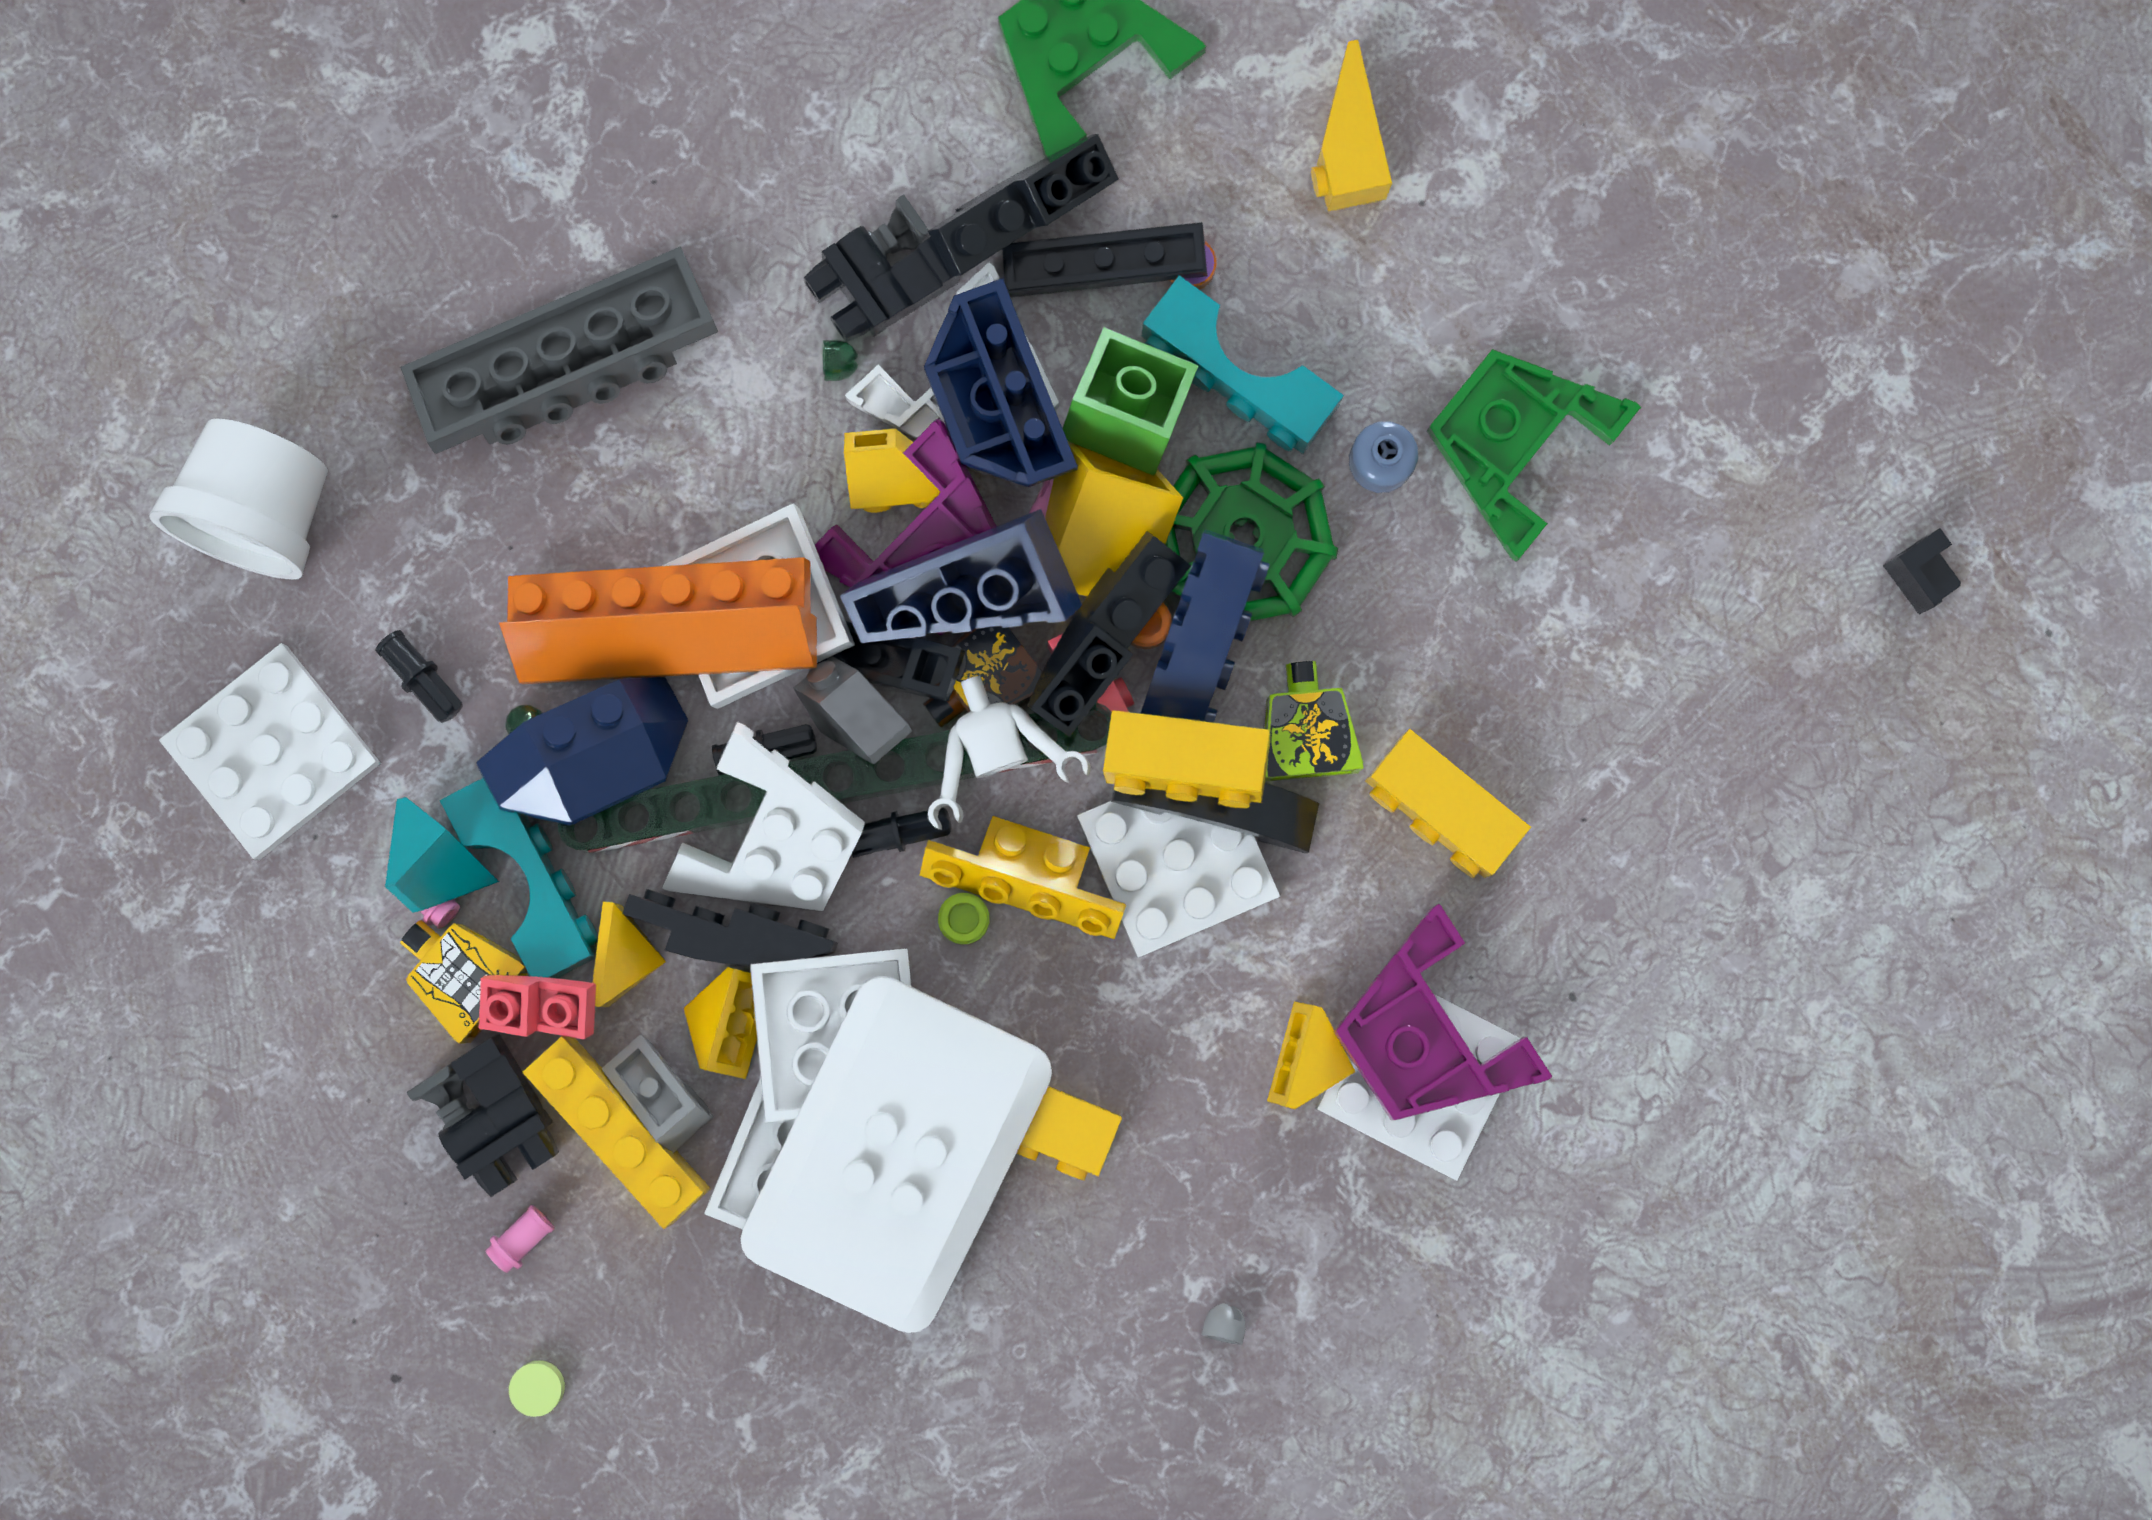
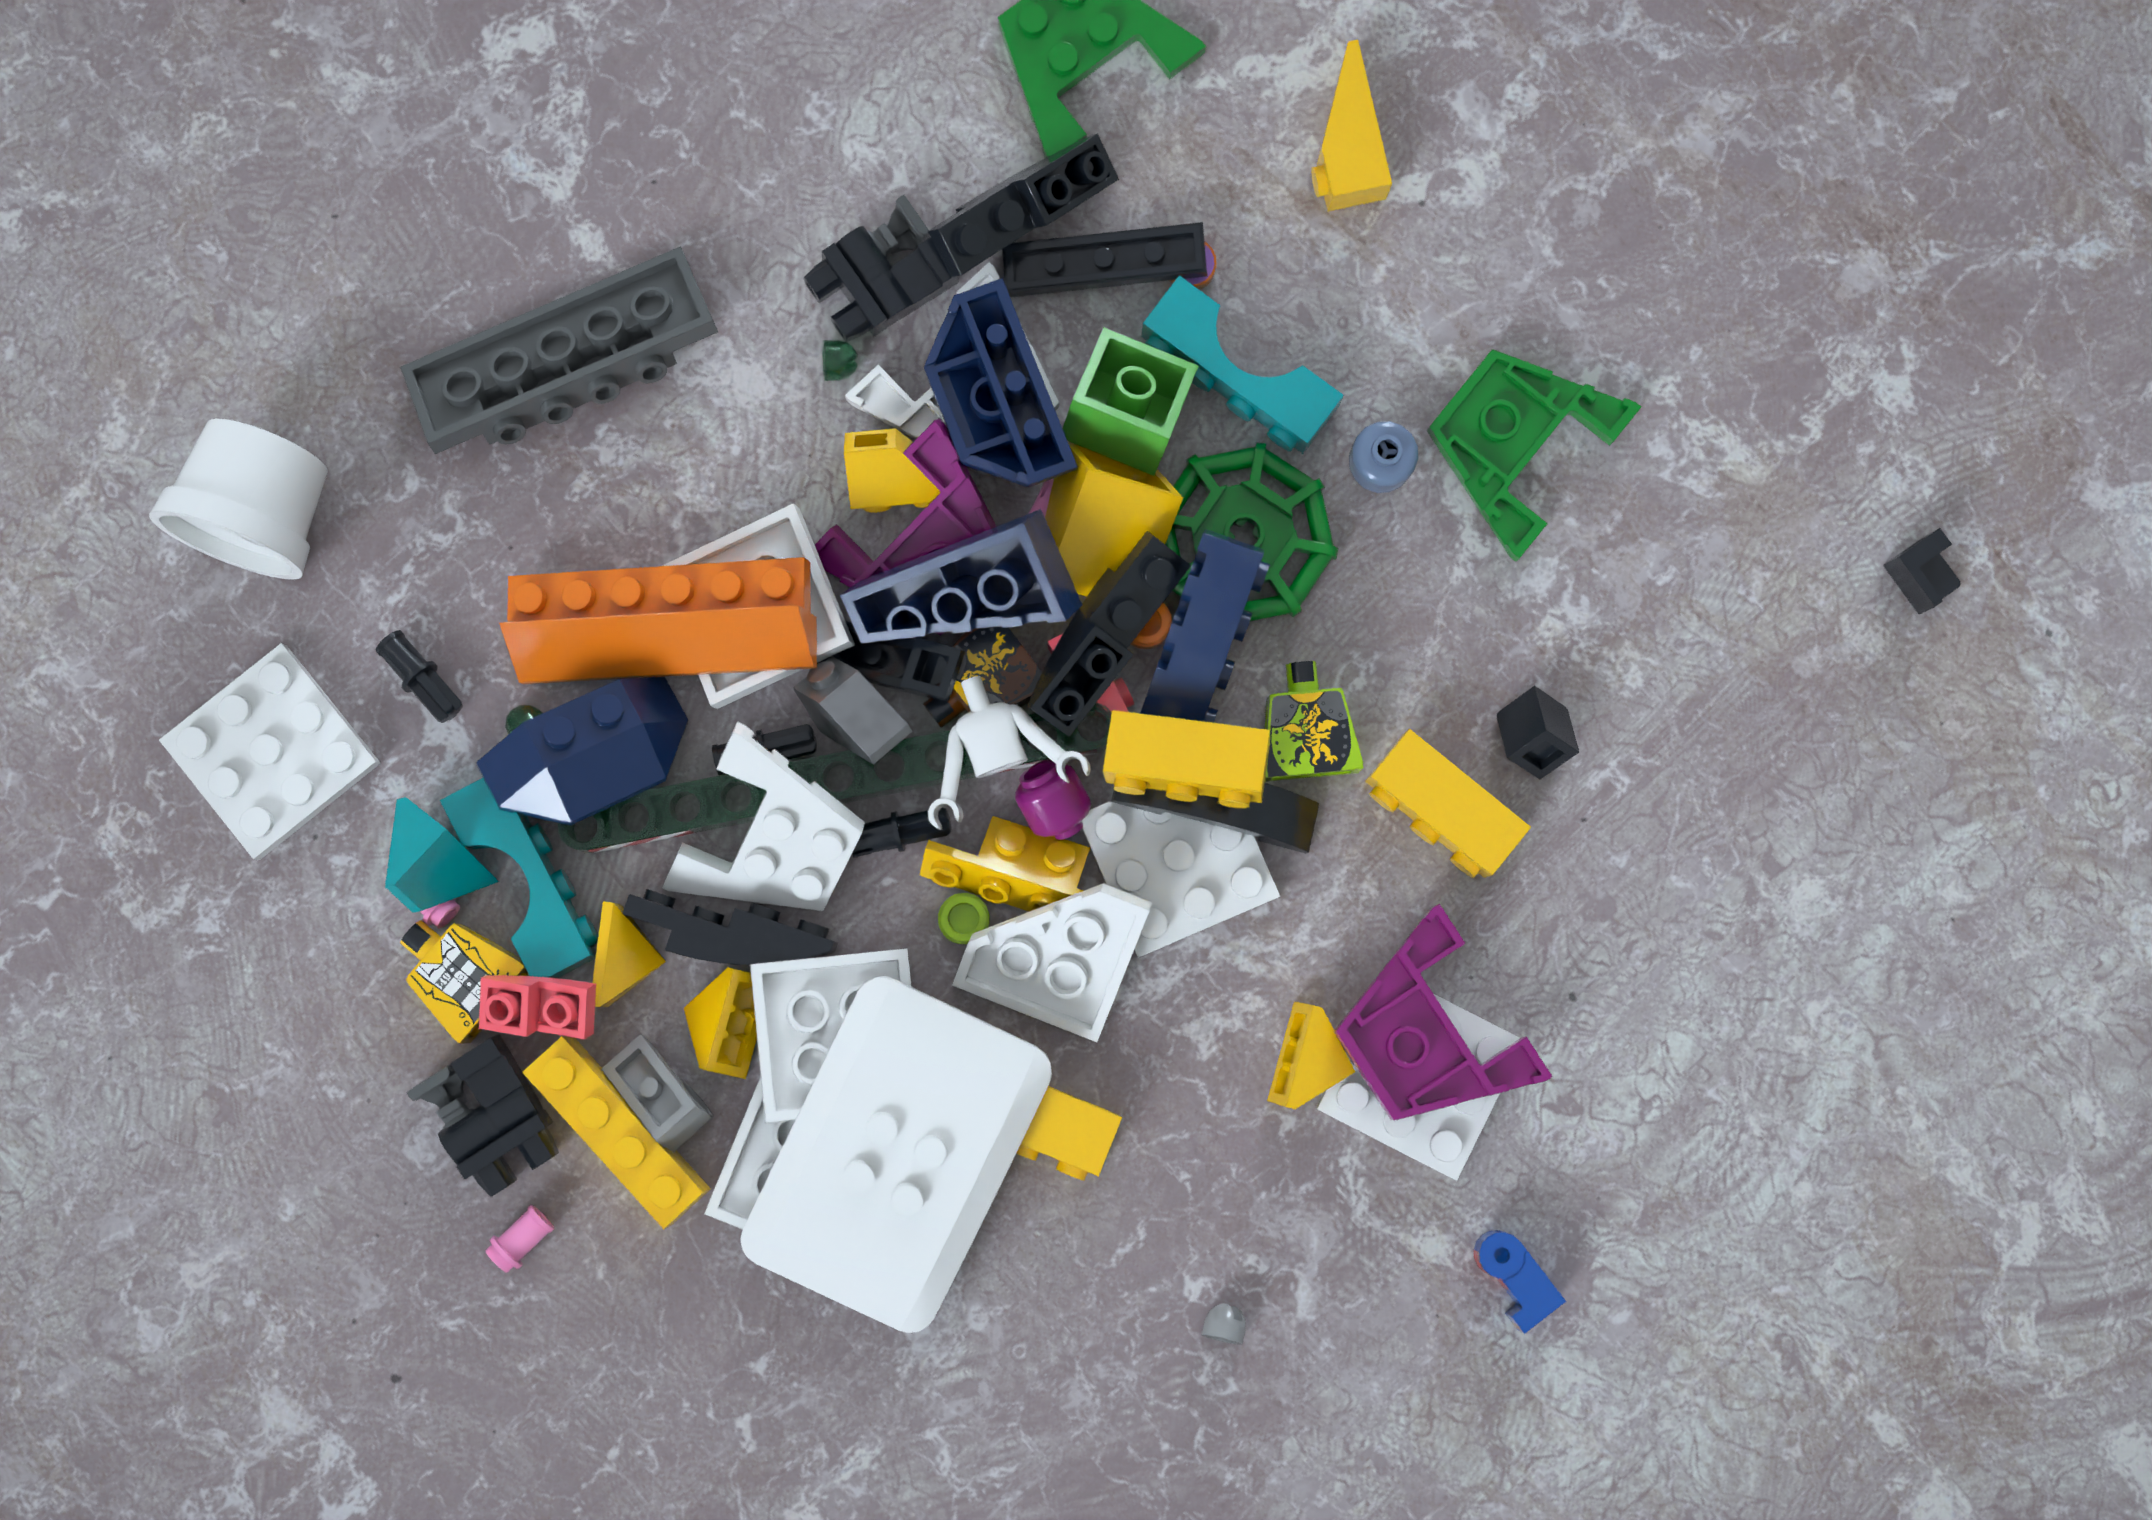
(536, 1388): yellowish green tile -> none
(1051, 803): none -> magenta head
(1058, 959): none -> white plate
(1521, 1277): none -> blue leg
(1537, 732): none -> black panel

